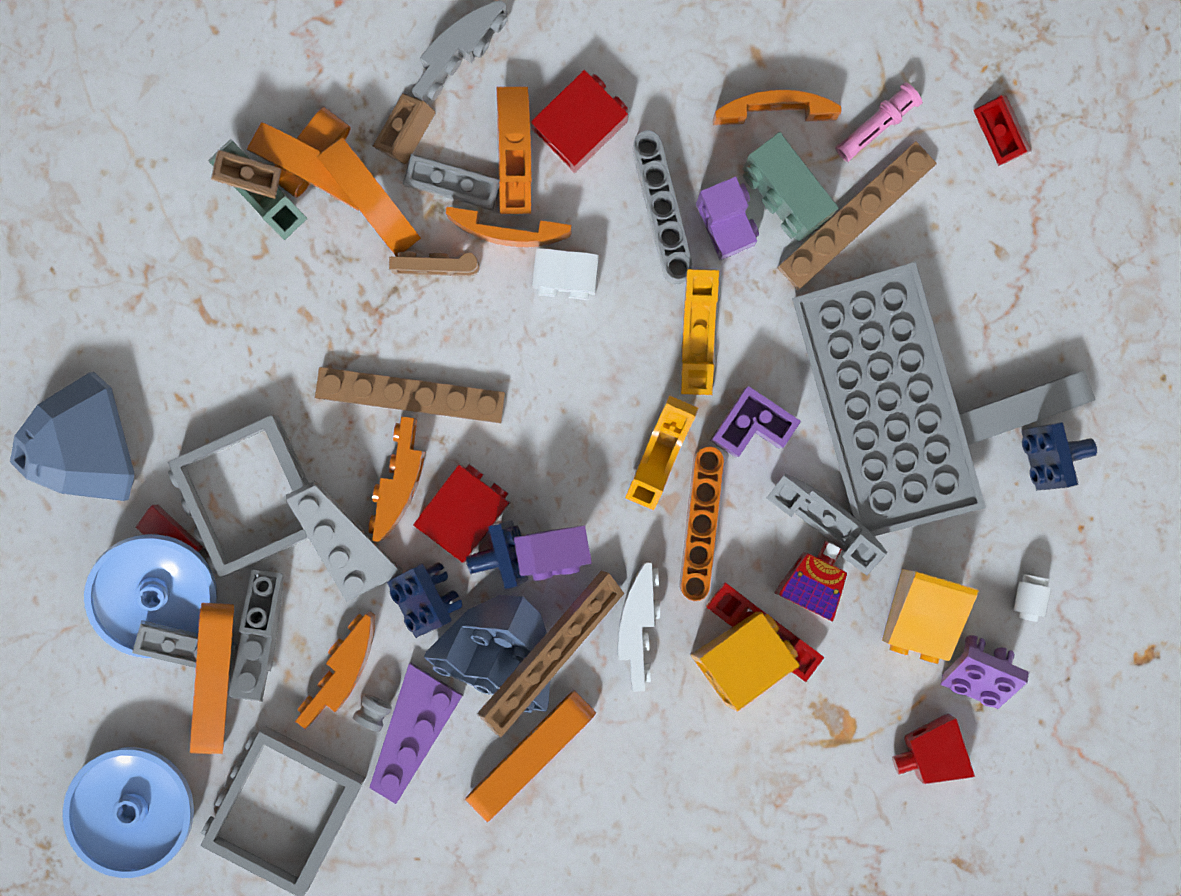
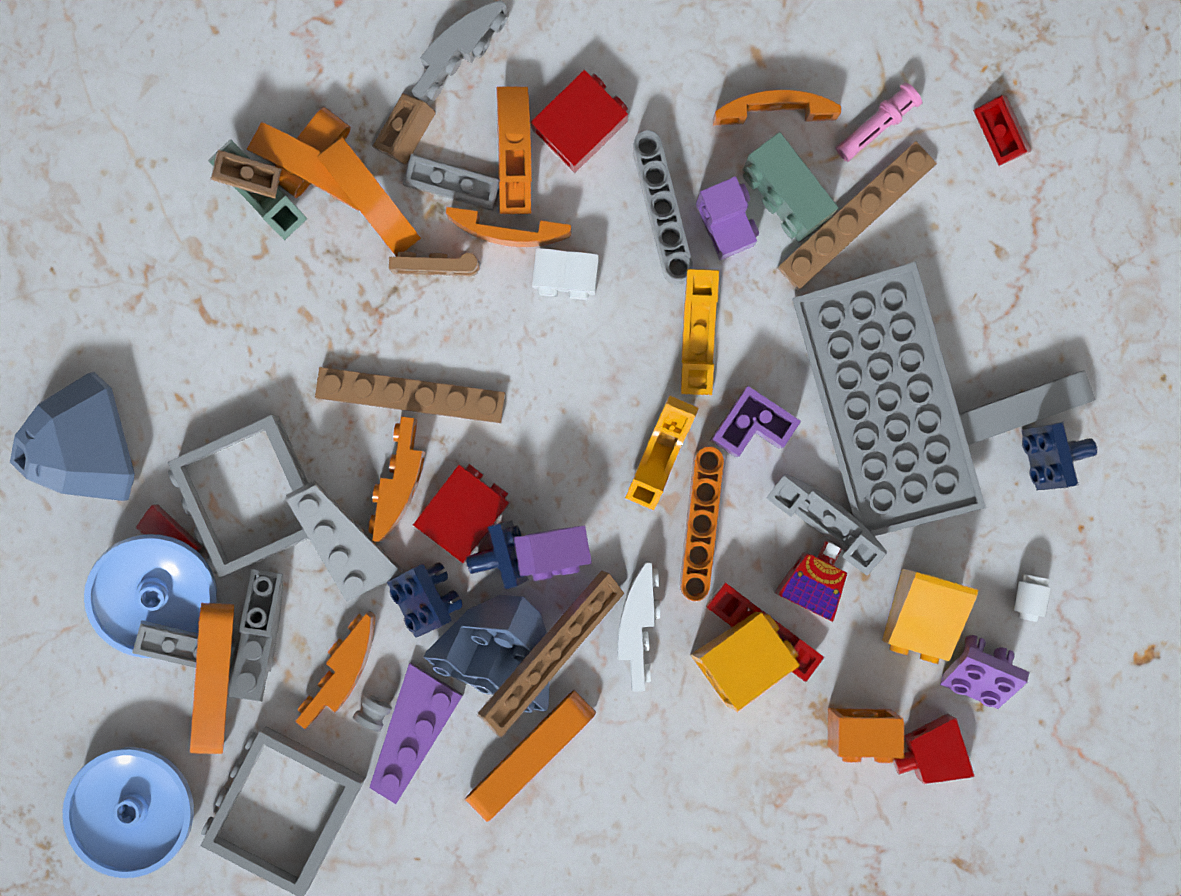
(865, 734): none -> orange brick

